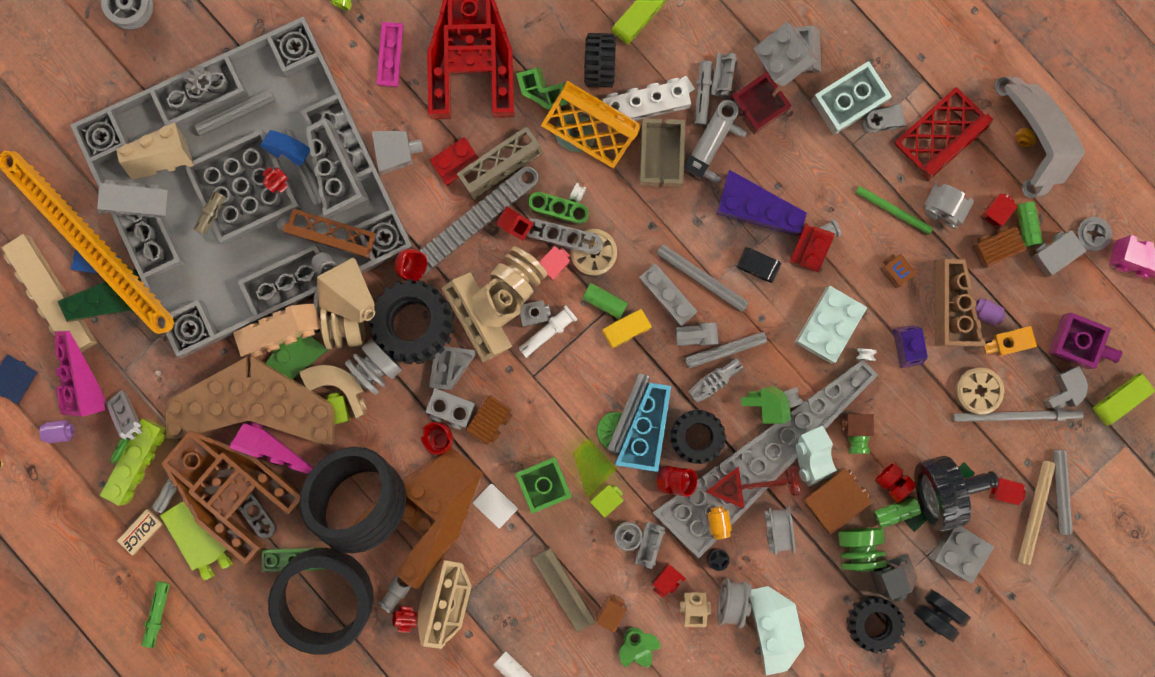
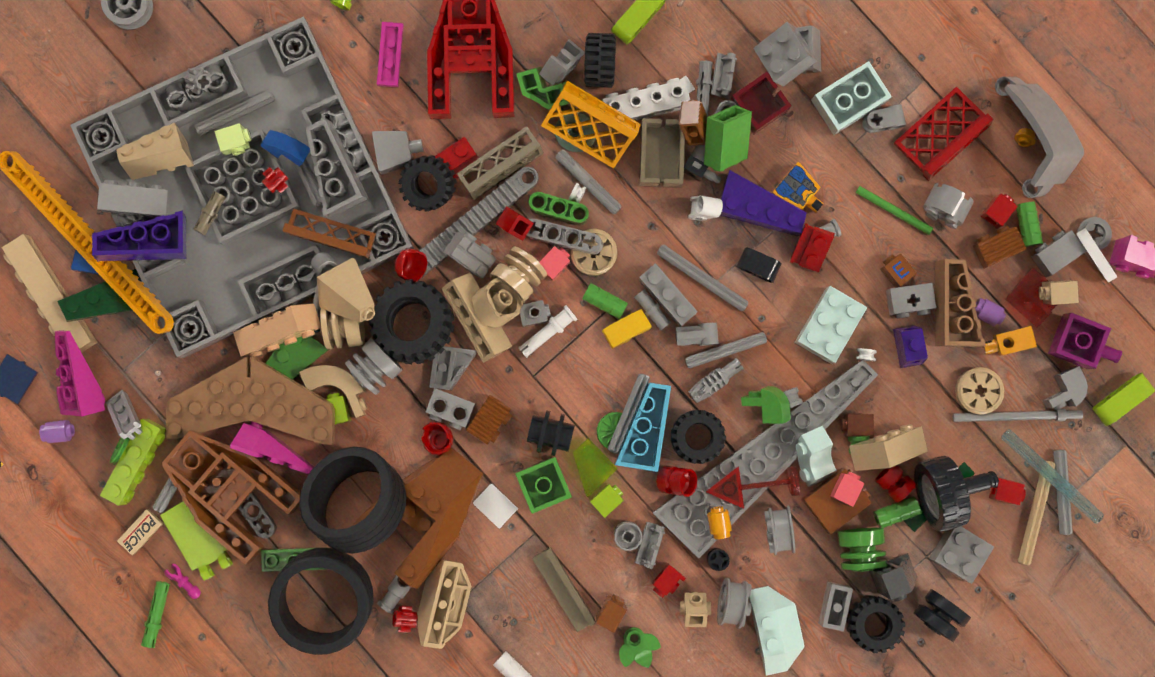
(146, 240): none -> dark purple wedge
(193, 591): none -> dark pink piece
(233, 139): none -> yellowish green brick
(415, 194): none -> black tyre
(469, 254): none -> light grey brick
(550, 433): none -> black piece
(558, 68): none -> light grey window
(588, 181): none -> light grey axle
(652, 309): none -> light grey pin
(693, 122): none -> dark orange brick
(705, 208): none -> white piece
(727, 138): none -> bright green brick
(799, 189): none -> torso
(835, 606): none -> light grey brick
(847, 488): none -> coral brick
(889, 449): none -> tan wedge
(923, 297): none -> light grey brick
(1026, 298): none -> clear red slope
(1052, 476): none -> clear light blue axle
(1059, 292): none -> tan brick
(1096, 255): none -> white beam

